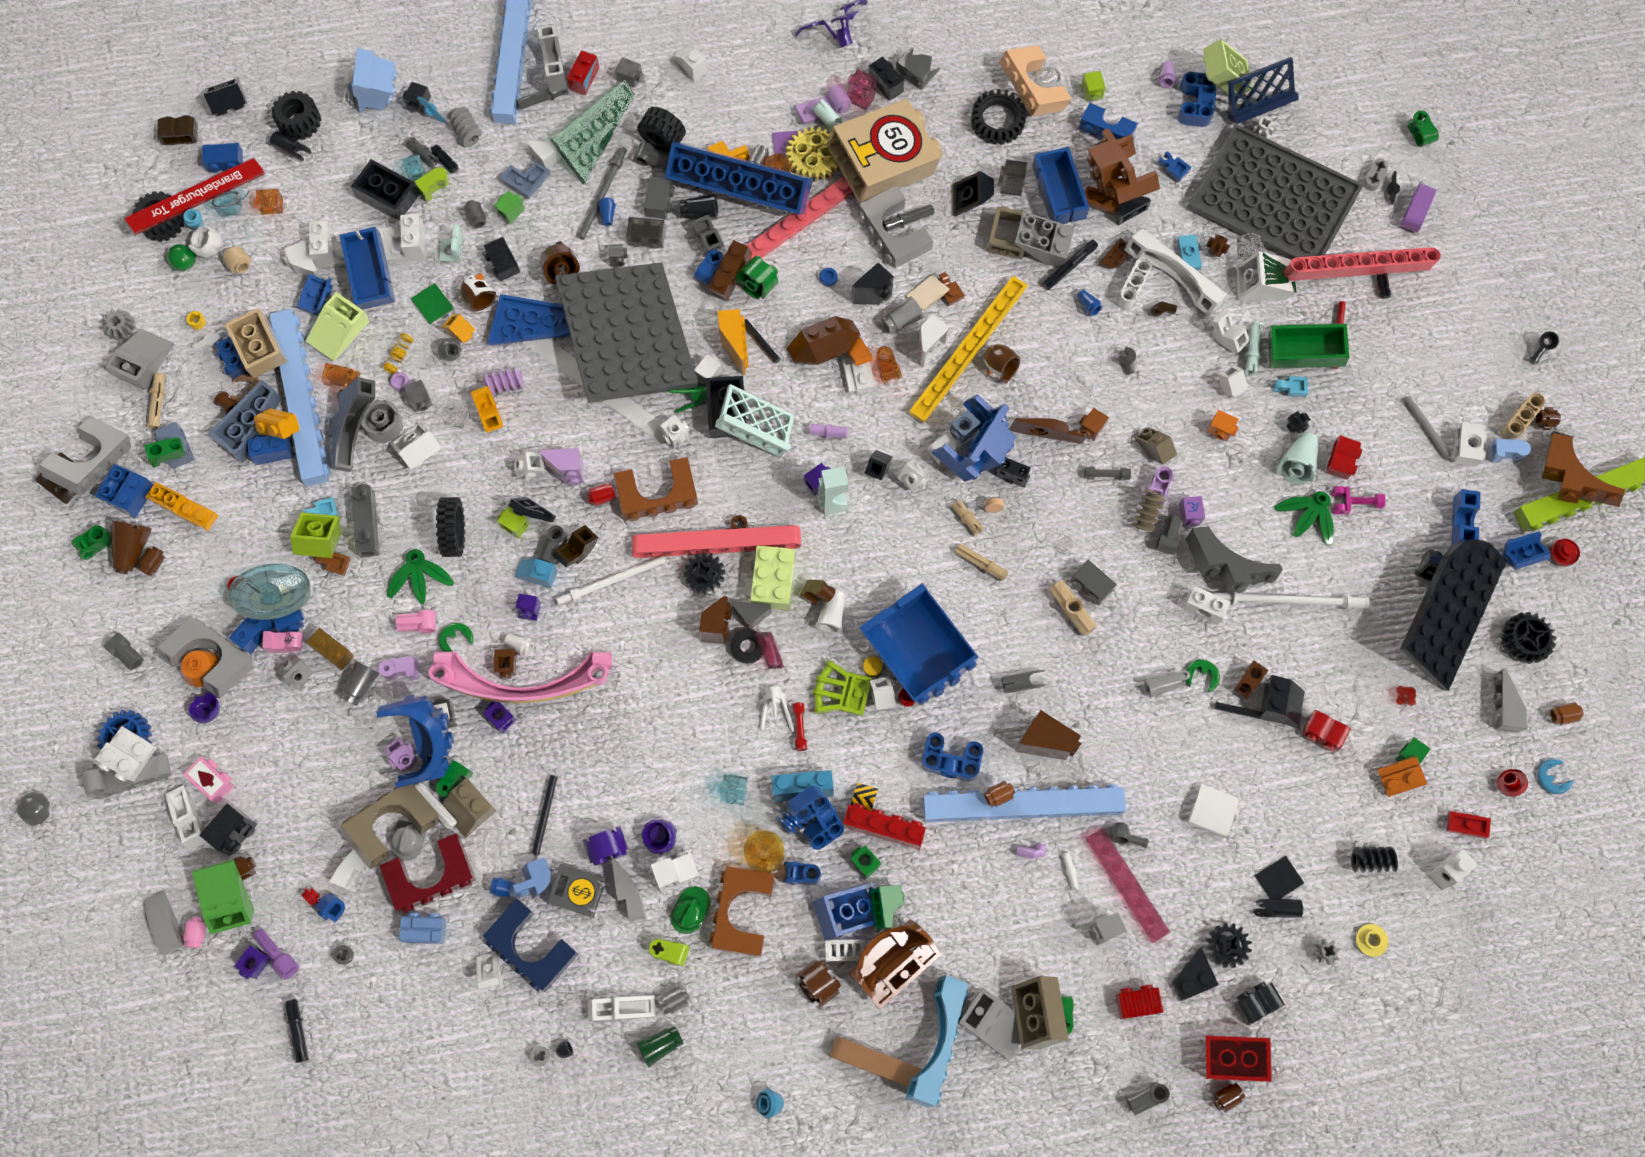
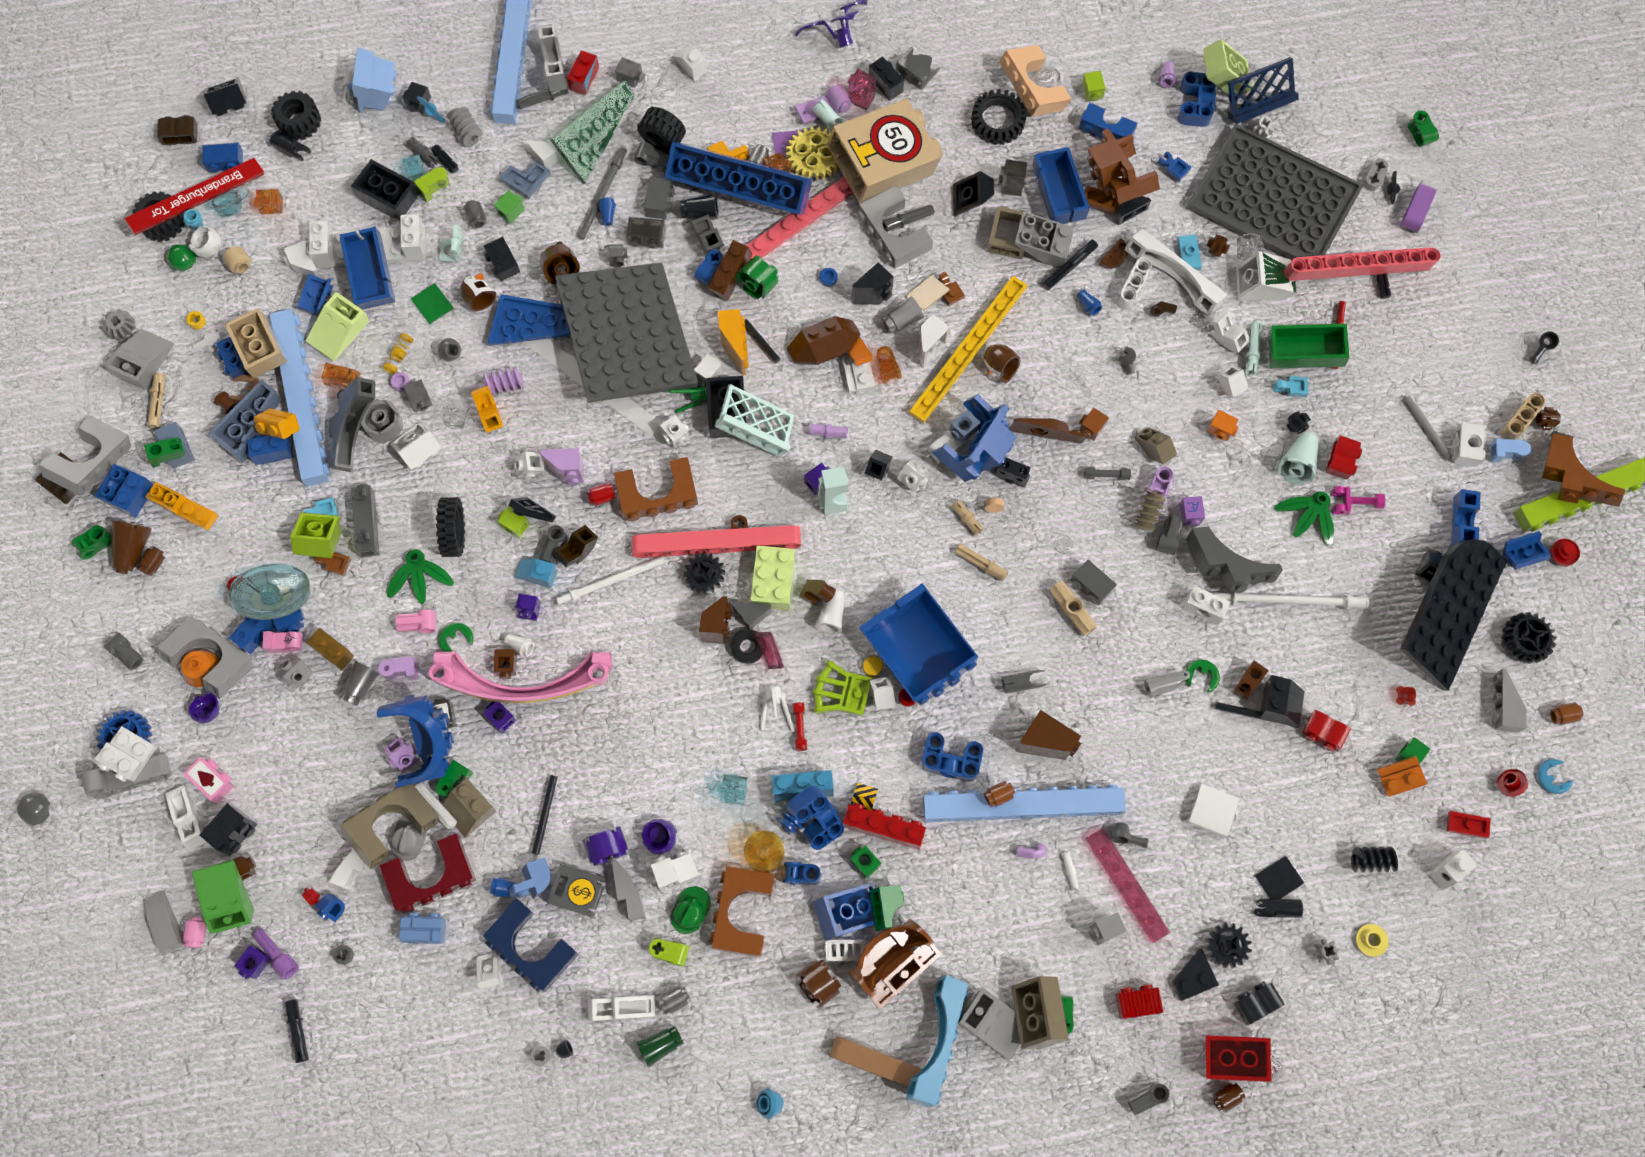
(458, 328): light orange brick -> none

